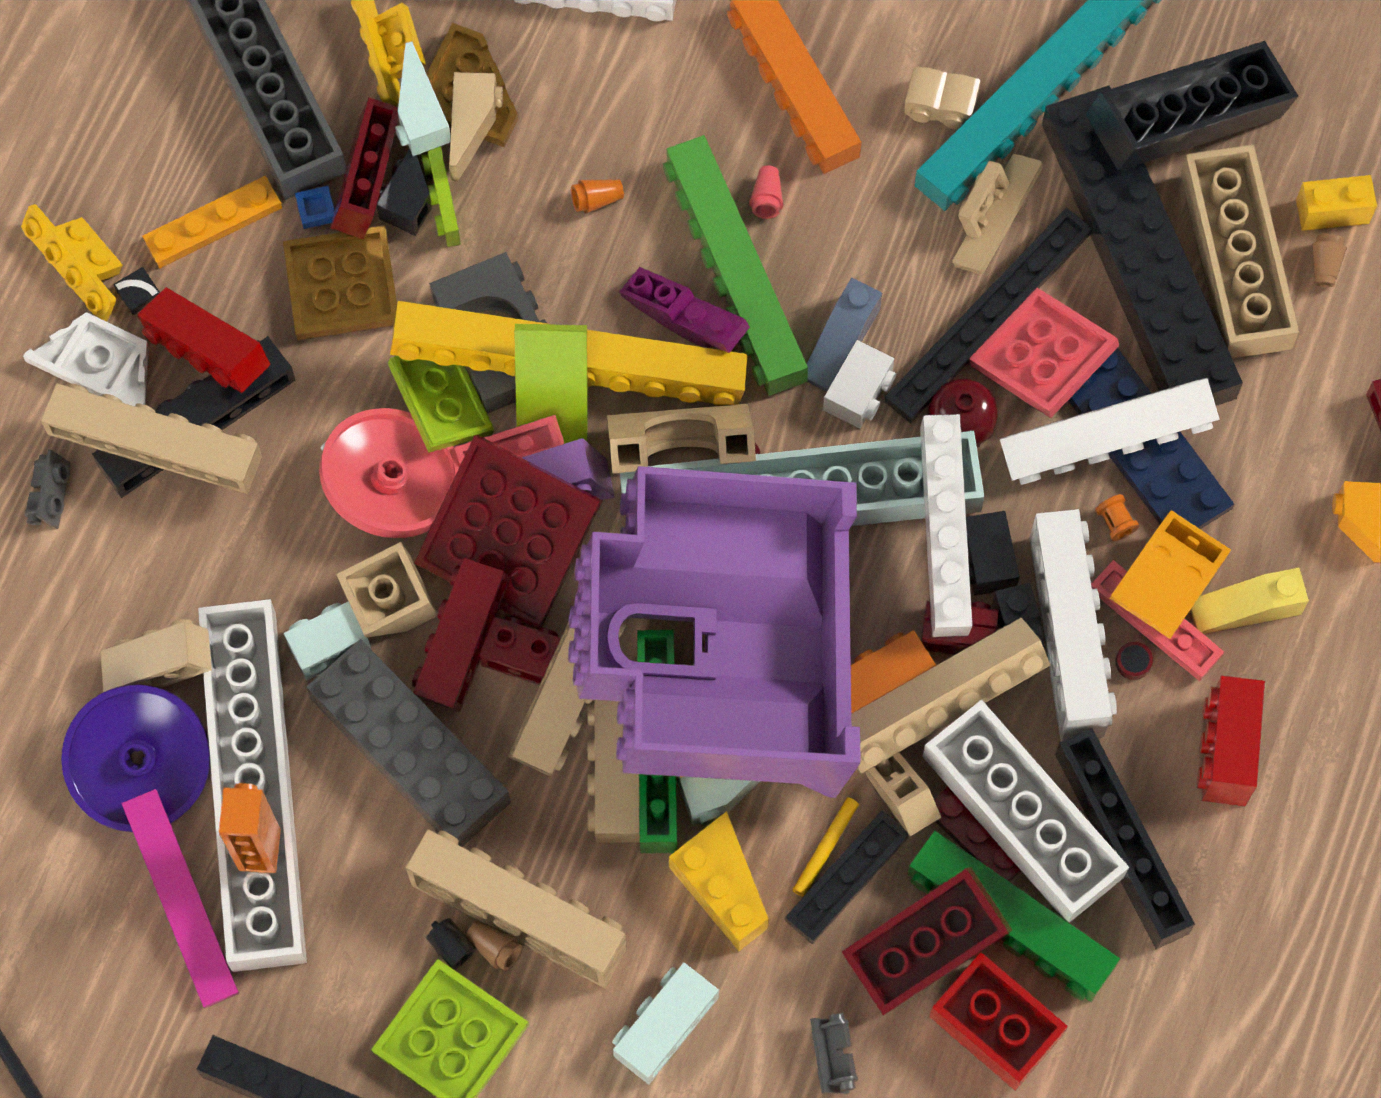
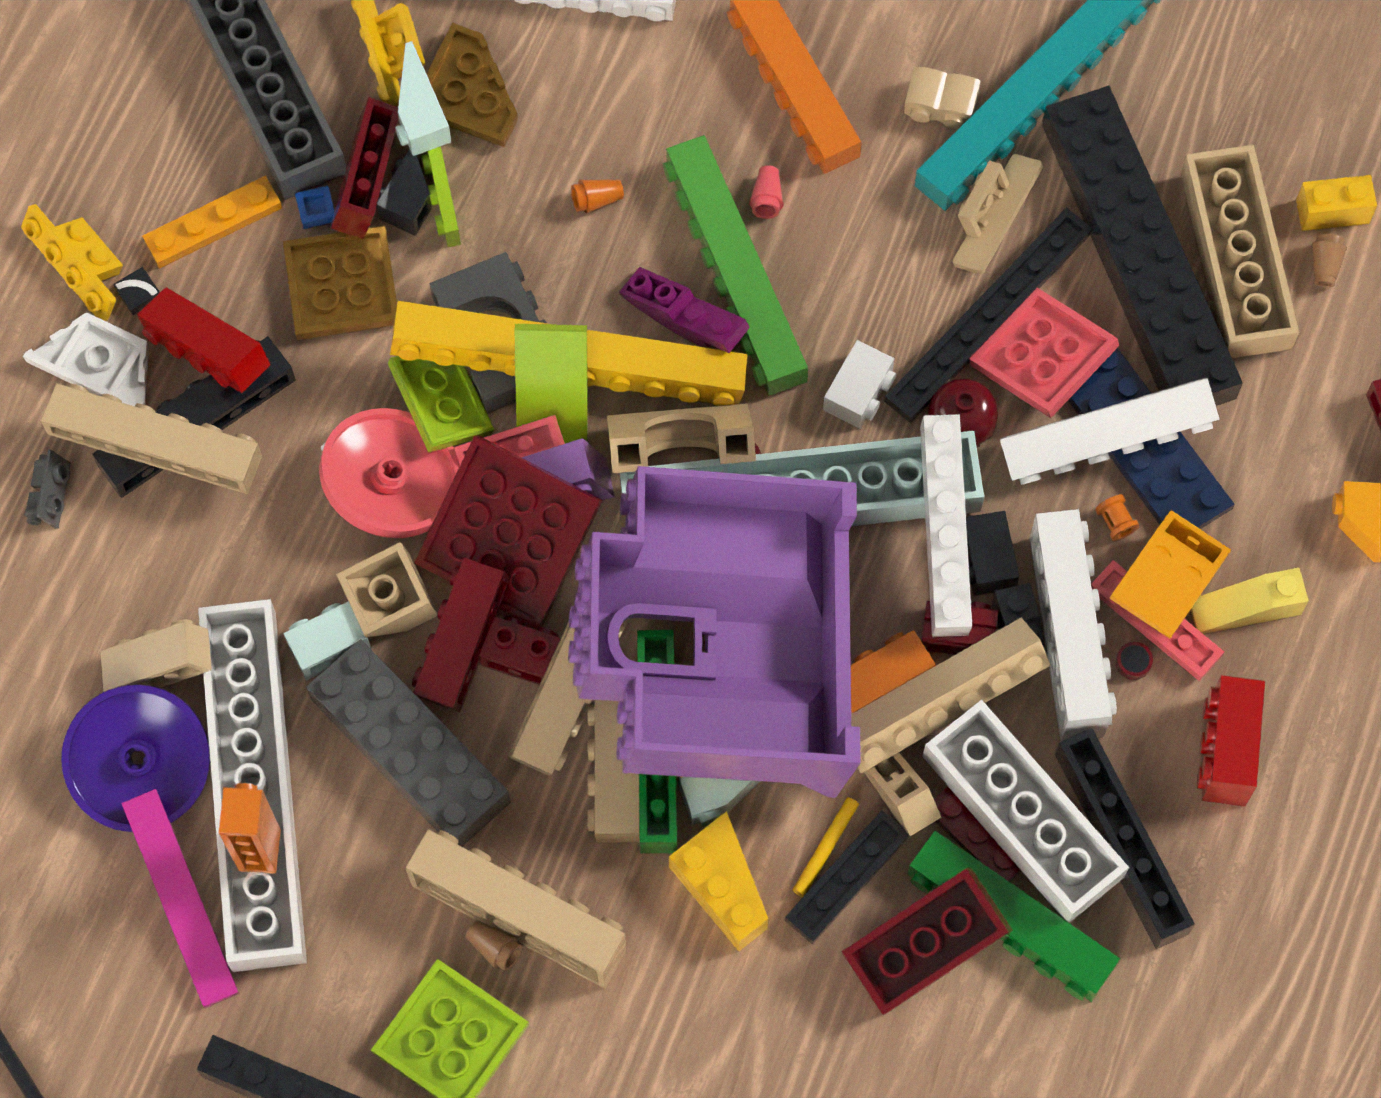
(450, 943): black piece -> none
(472, 116): tan slope -> none
(664, 1022): light aqua brick -> none
(835, 1068): dark grey hinge -> none
(847, 324): sand blue slope -> none
(998, 1021): red brick -> none
(1191, 105): black brick -> none

